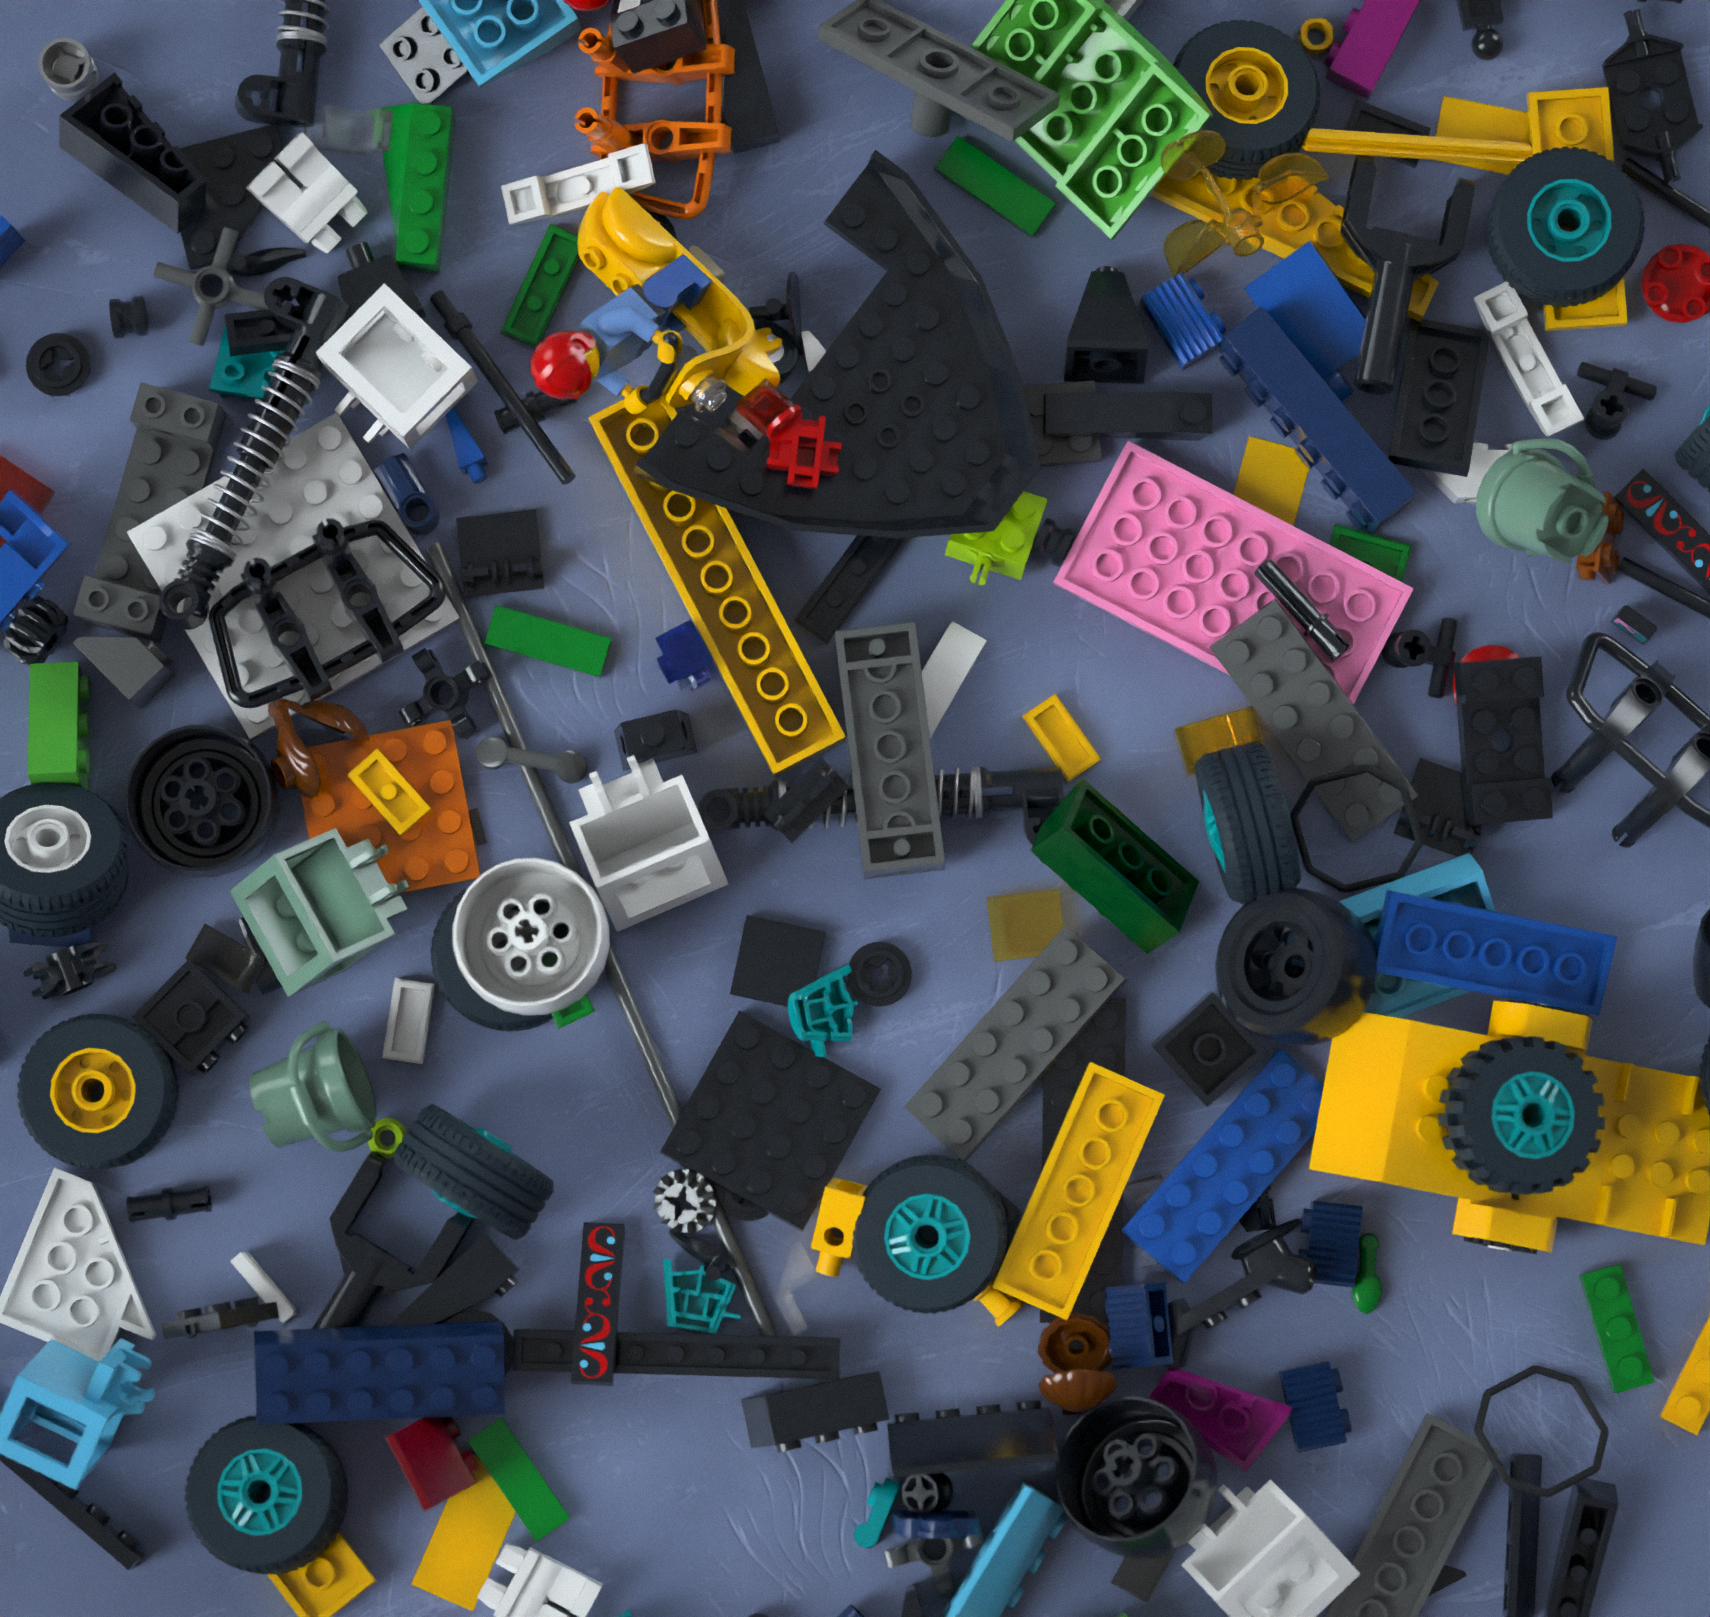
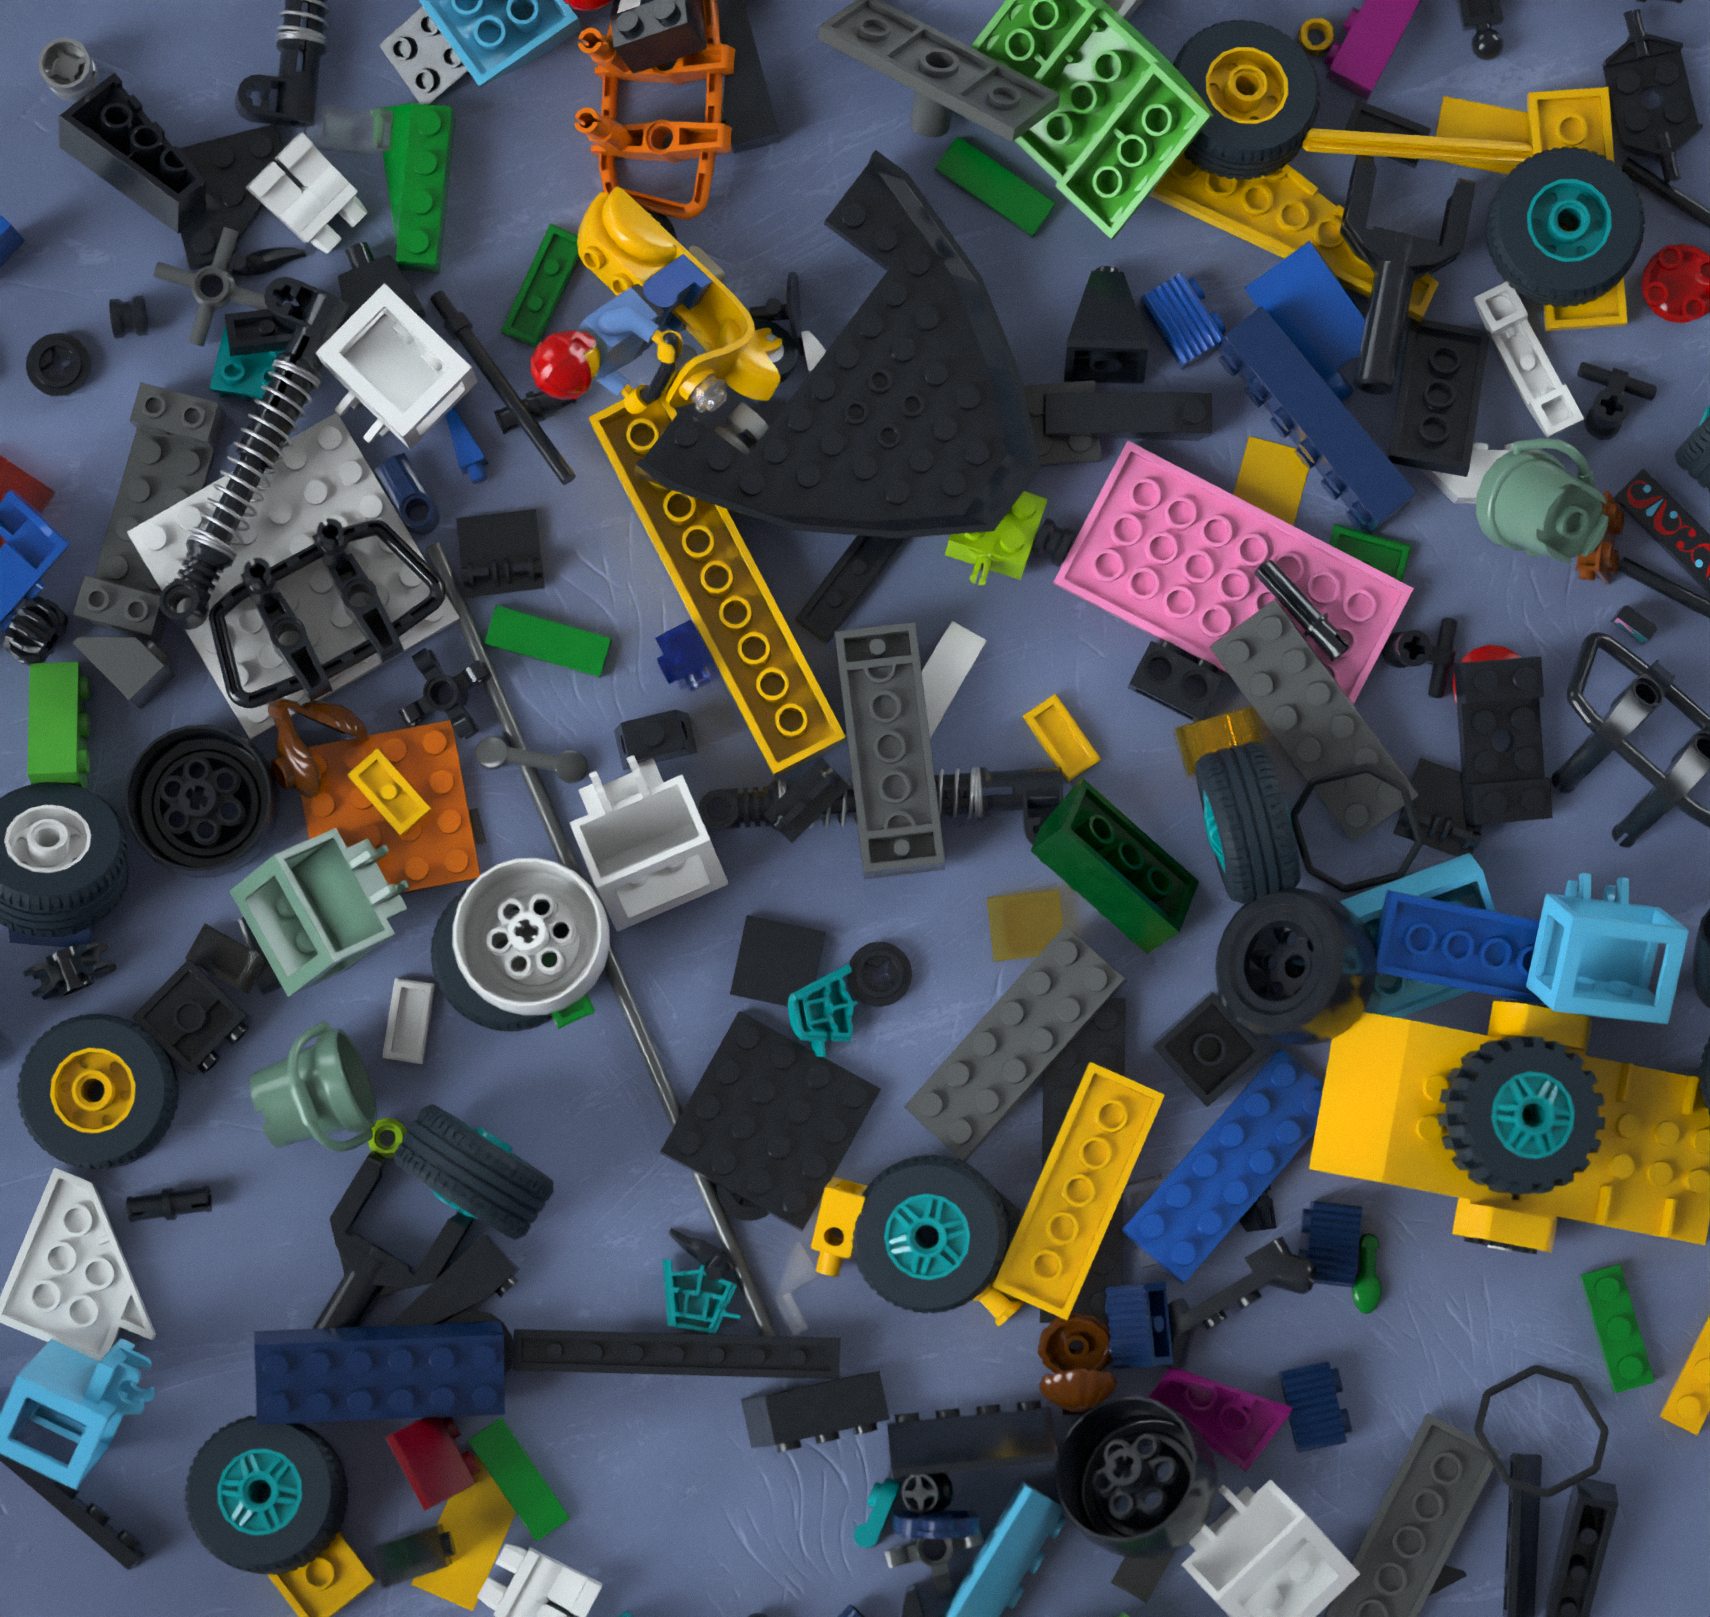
(219, 1317): black plate -> none
(264, 1285): white tile -> none
(413, 1555): none -> black slope
(577, 187): white slope -> none
(598, 1304): black tile -> none
(698, 1193): dark grey gear -> none
(763, 405): clear red plate -> none
(798, 455): red piece -> none
(1171, 690): none -> black brick
(1195, 240): clear yellow plant -> none
(1261, 1240): black bar -> none
(1602, 954): none -> medium azure piece

